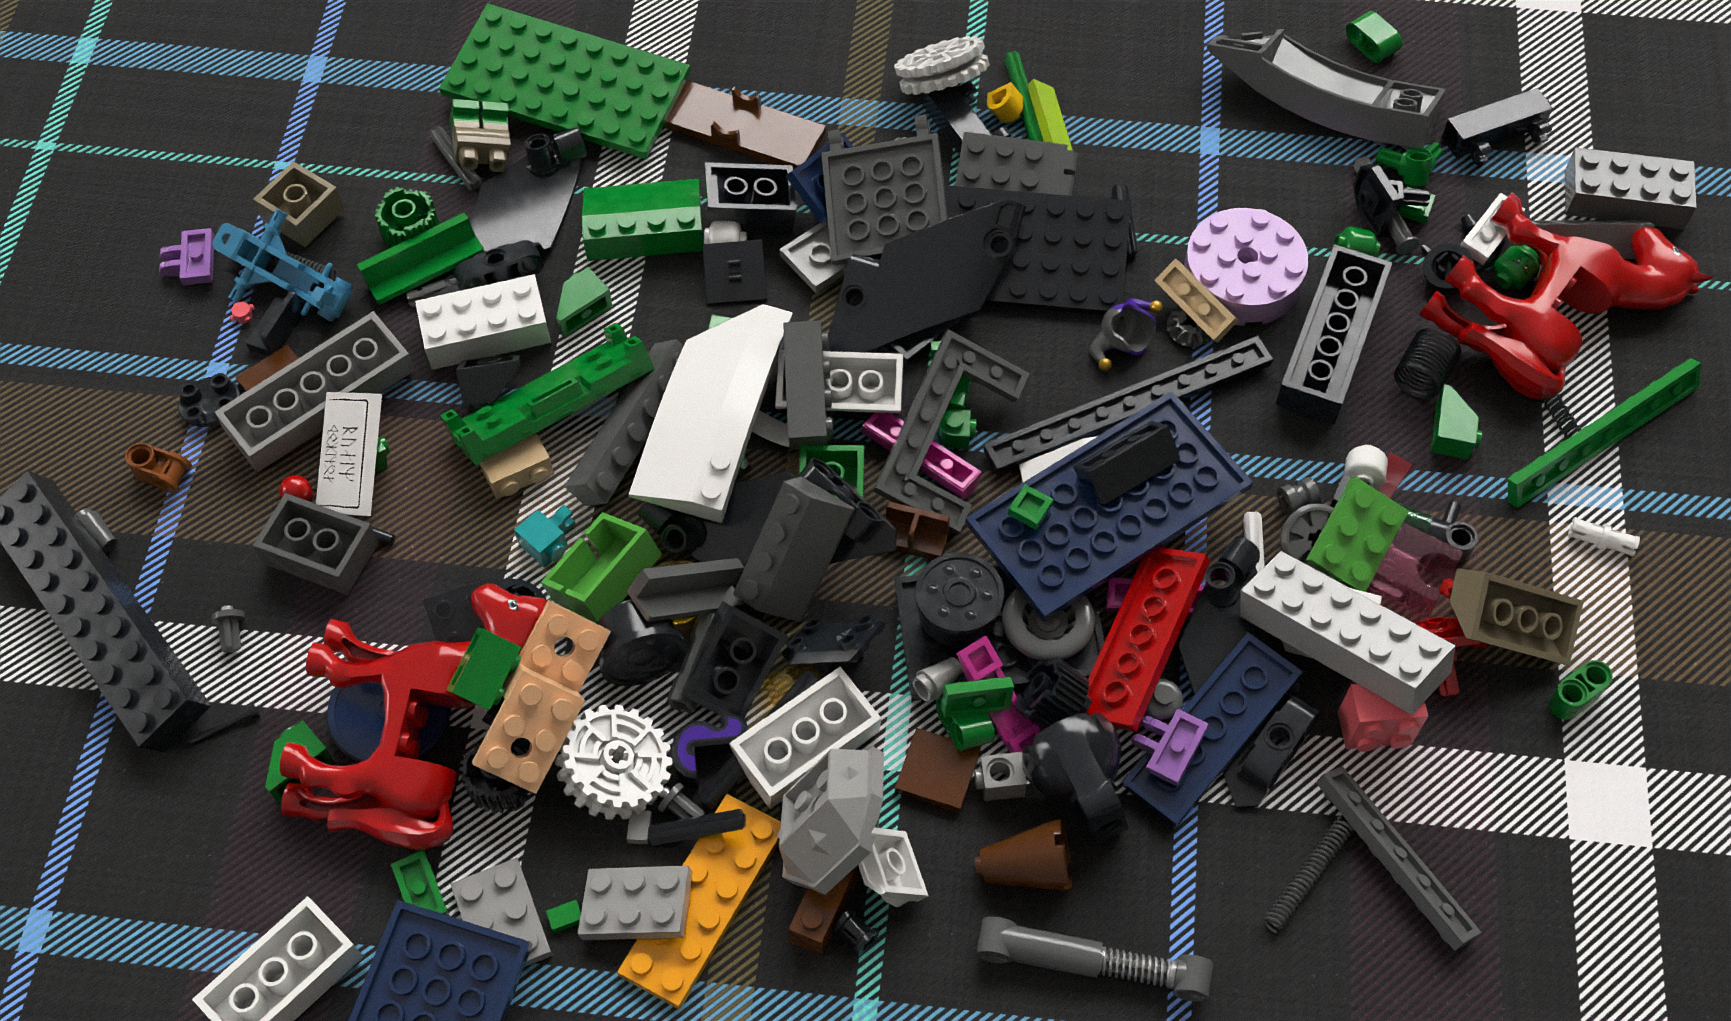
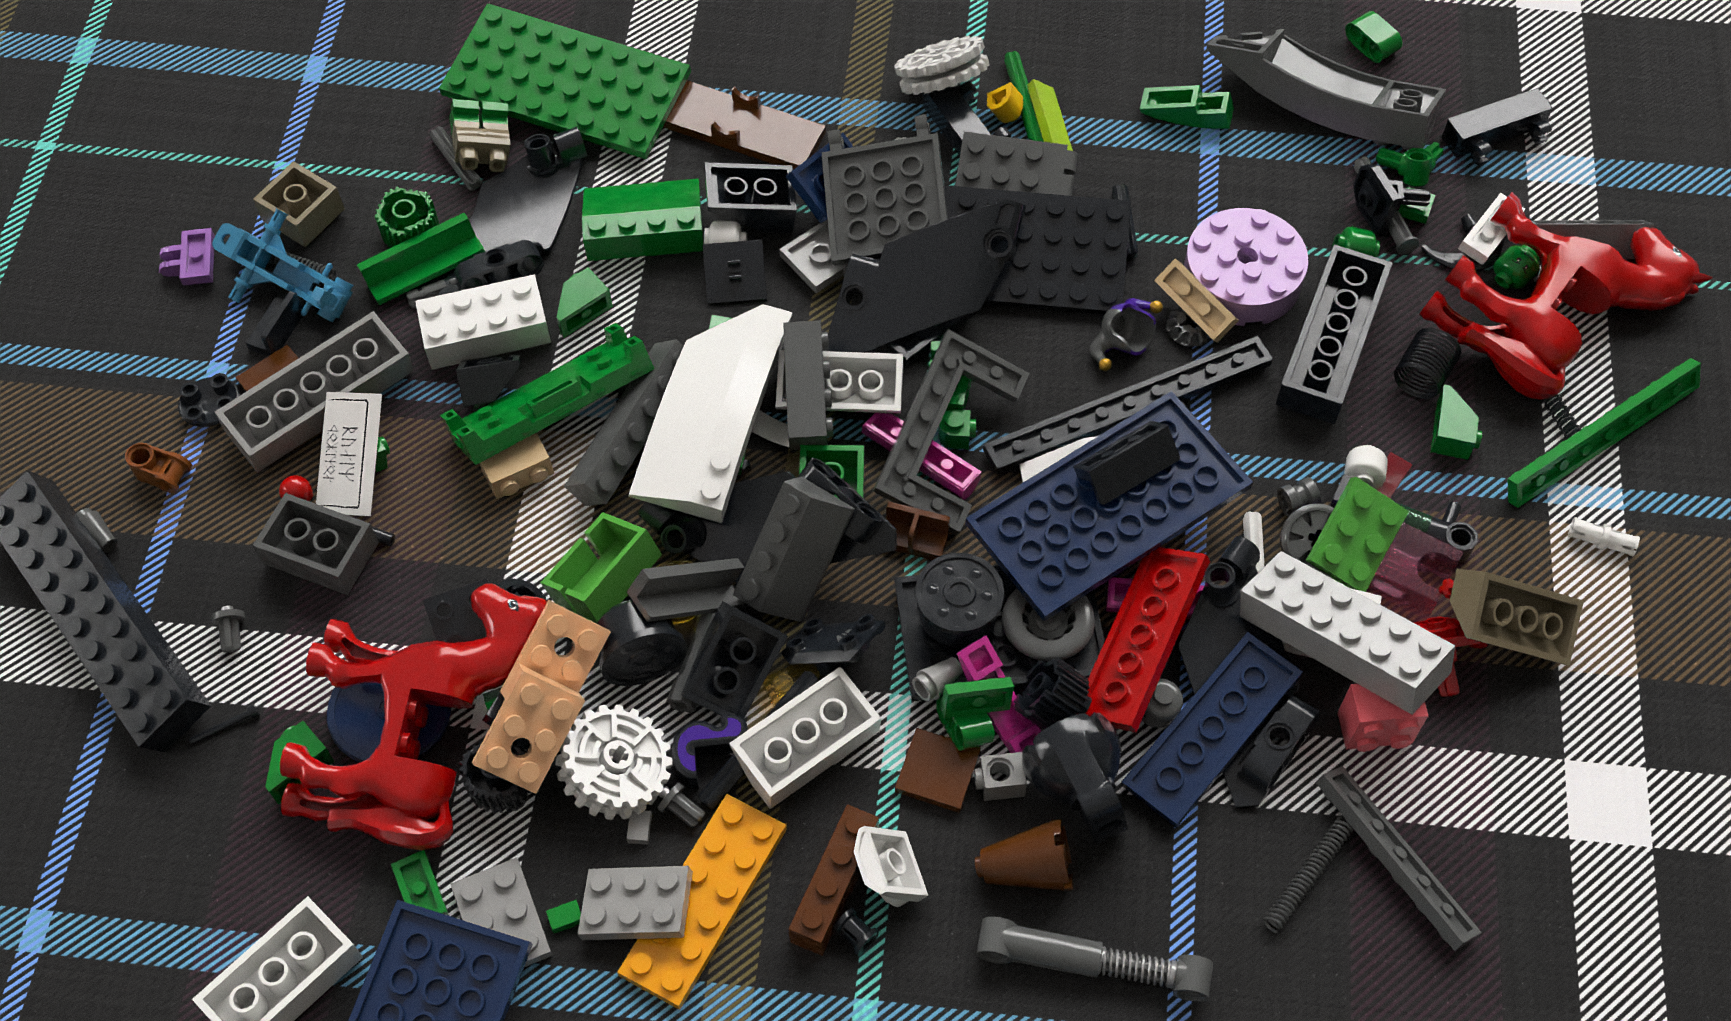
(242, 312): coral piece -> none
(485, 669): green brick -> none
(545, 537): teal brick -> none
(697, 827): black axle -> none
(831, 818): light grey piece -> none
(1030, 507): green plate -> none
(1176, 746): medium lavender hinge -> none
(1188, 106): none -> green slope
(1440, 263): black piece -> none
(1580, 689): green beam -> none
(1630, 187): brick -> none

